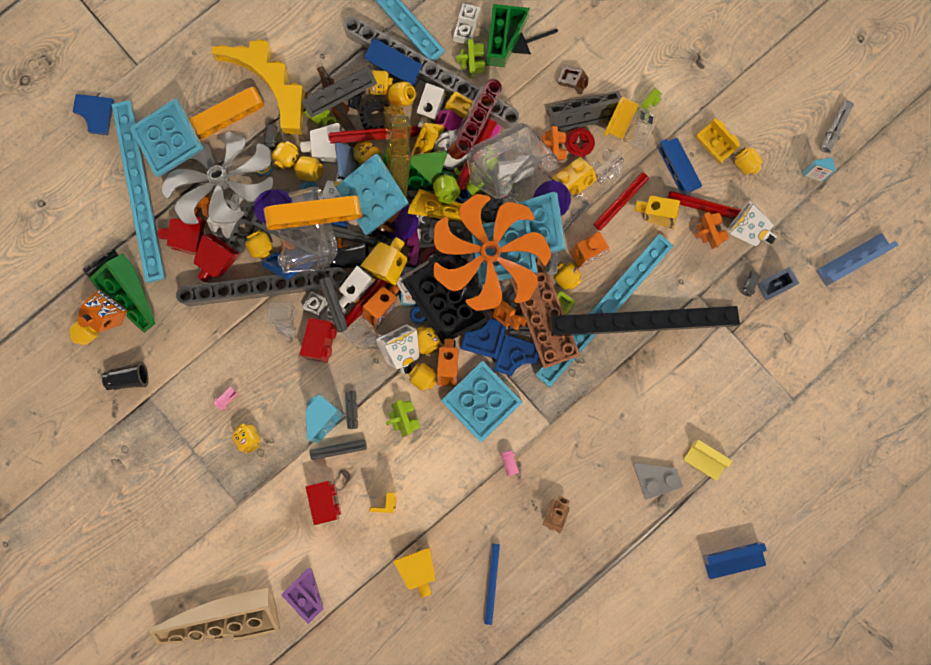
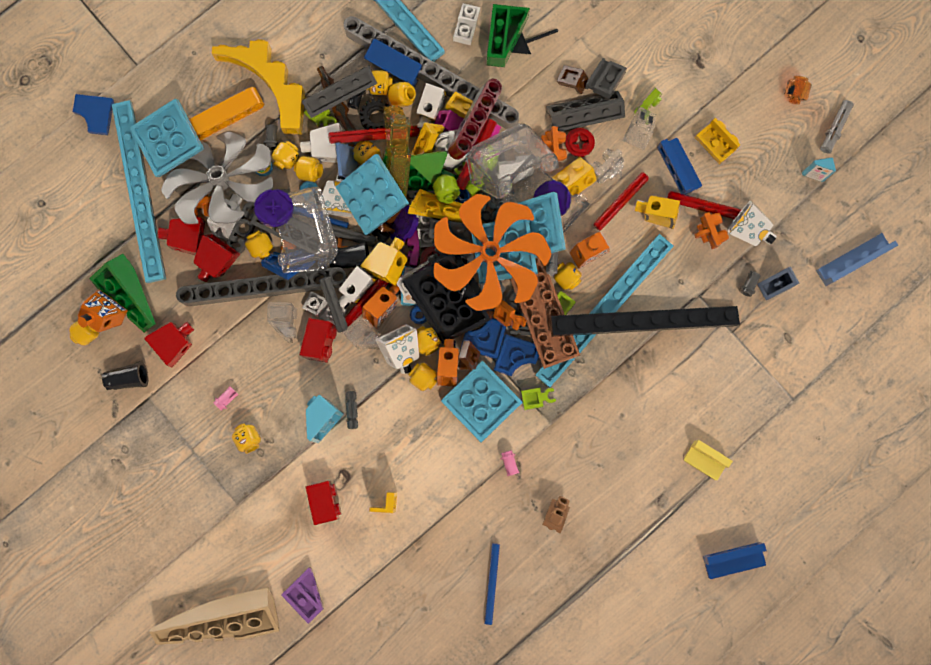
(89, 270): black axle -> none
(170, 342): none -> red torso
(312, 212): light orange beam -> none
(338, 449): dark grey axle -> none
(400, 420): lime hips -> none
(417, 570): yellow torso -> none
(468, 356): none -> reddish brown bracket
(474, 50): lime hips -> none
(534, 398): none -> lime plate
(606, 78): none -> dark grey plate
(621, 118): yellow panel -> none
(656, 479): light grey wing -> none
(748, 161): yellow head -> none
(797, 89): none -> clear orange head

